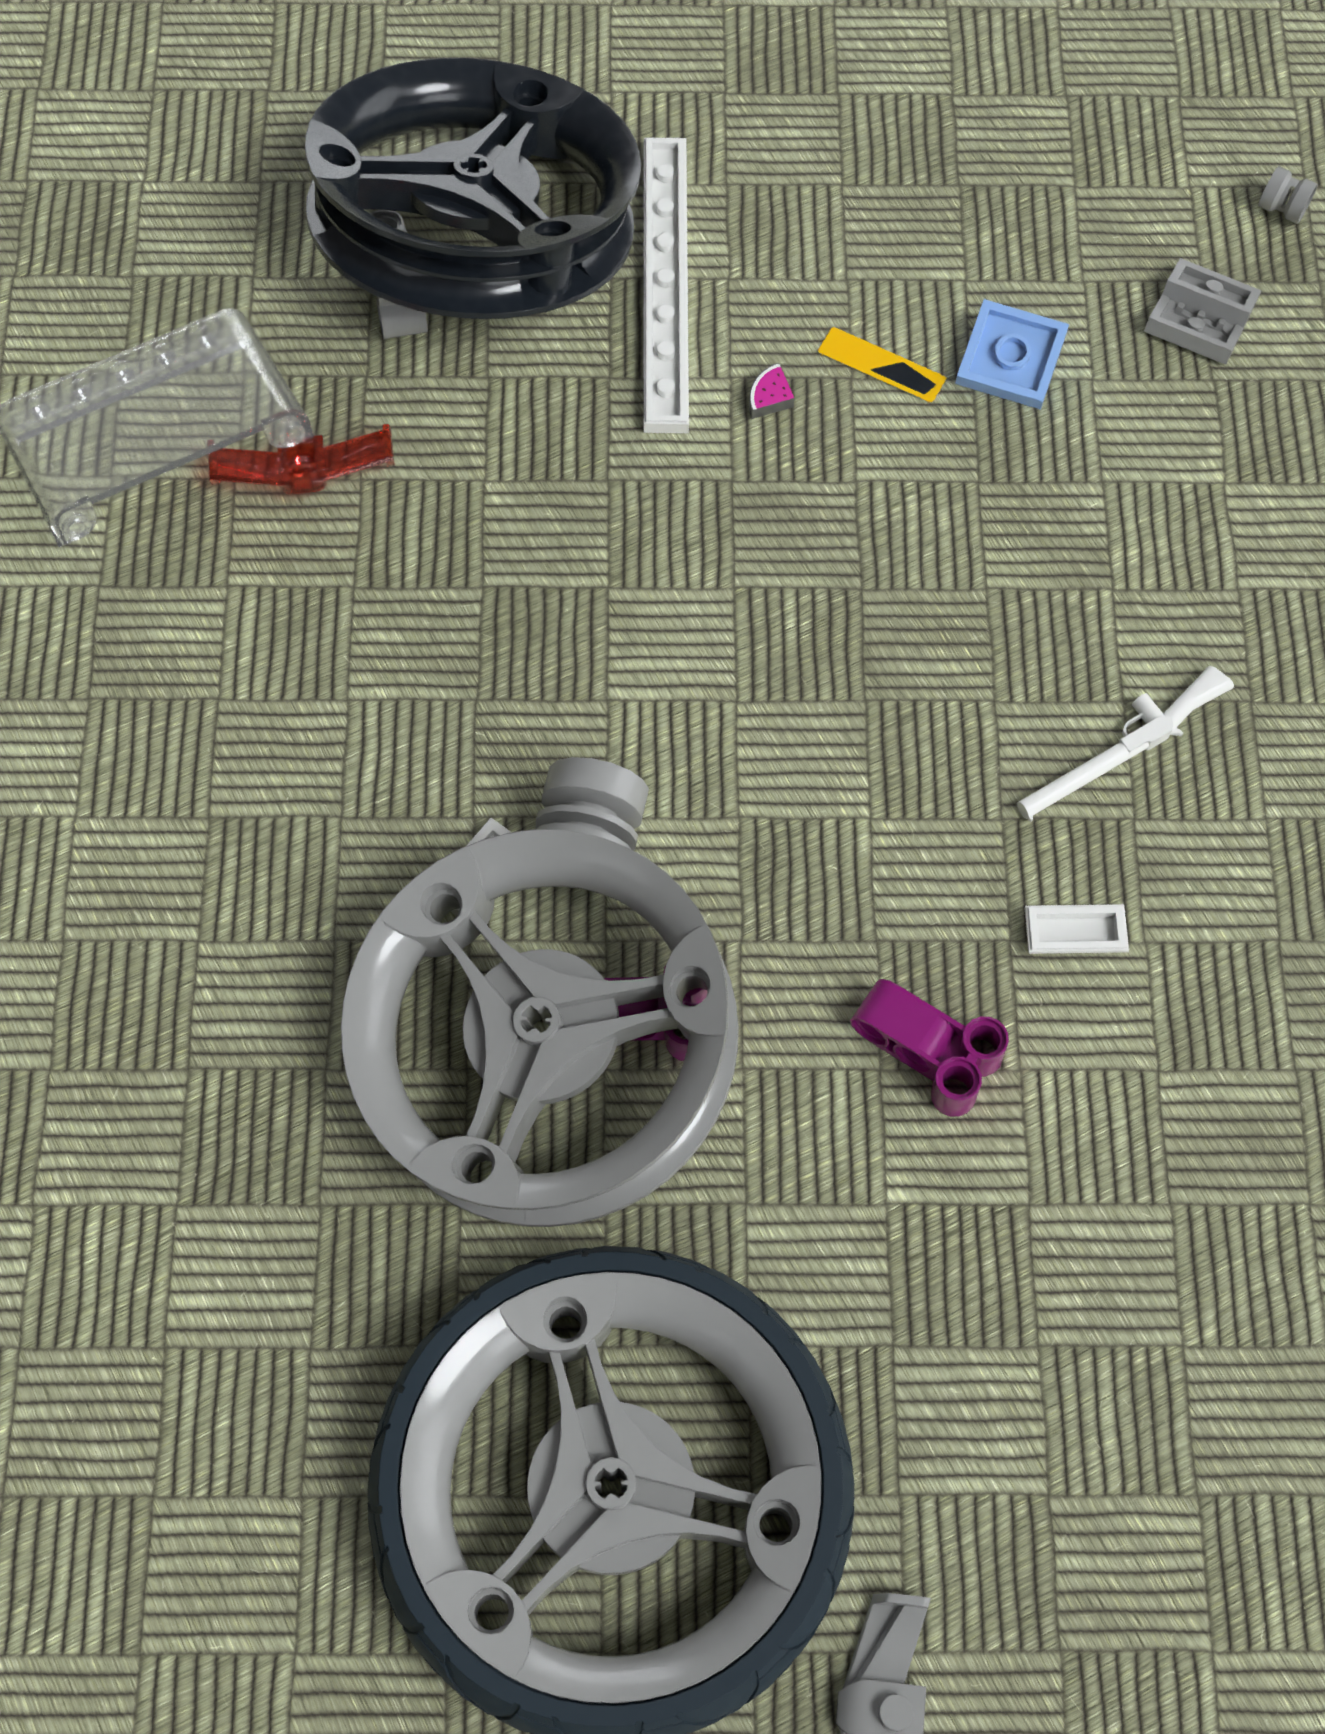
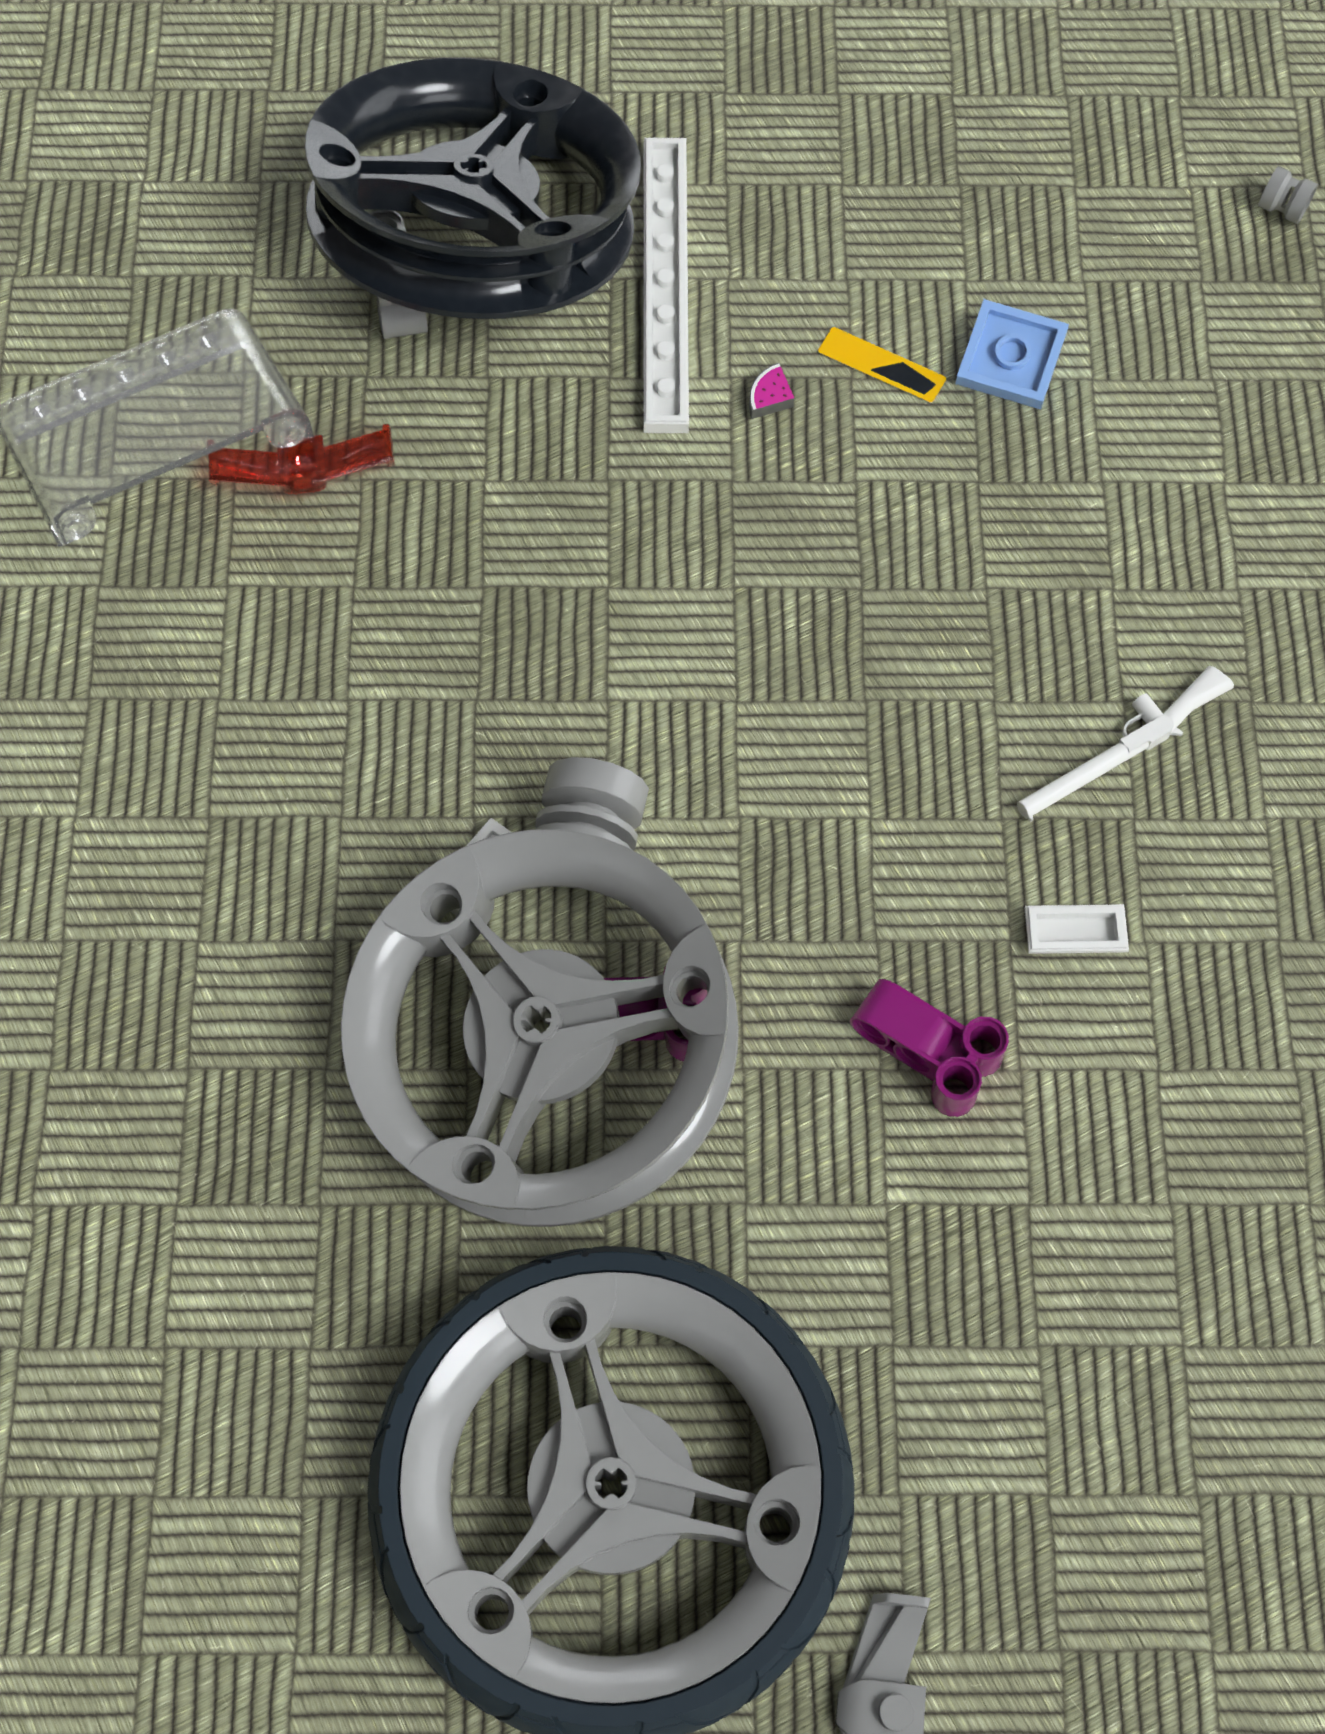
(1202, 311): light grey slope -> none

